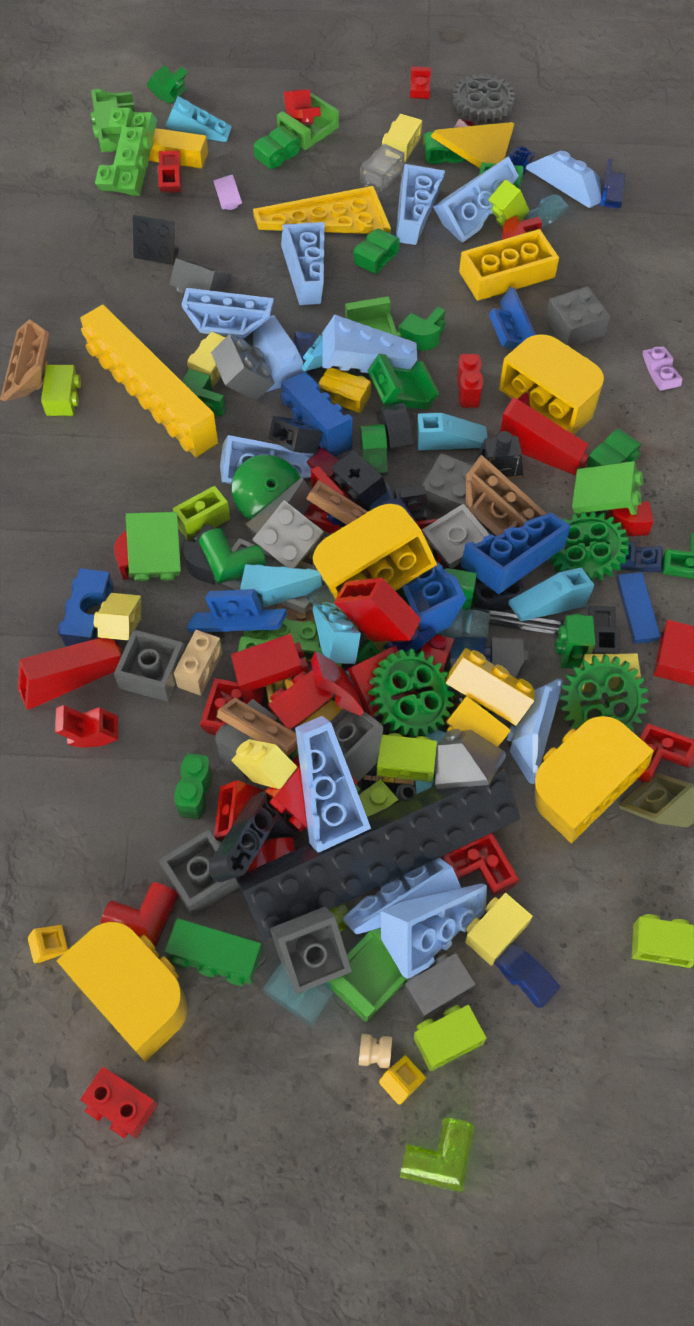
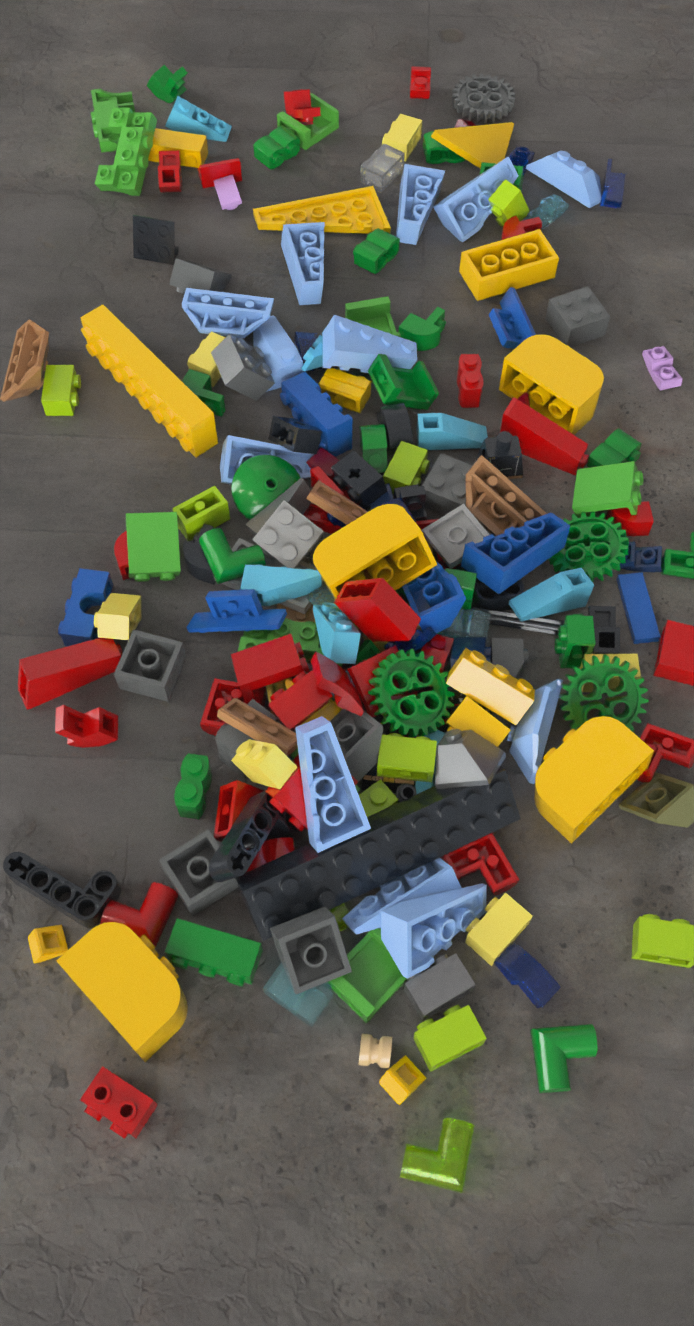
(58, 885): none -> black beam
(198, 662): tan brick -> none
(217, 170): none -> red panel
(406, 466): none -> lime brick
(552, 1049): none -> green brick

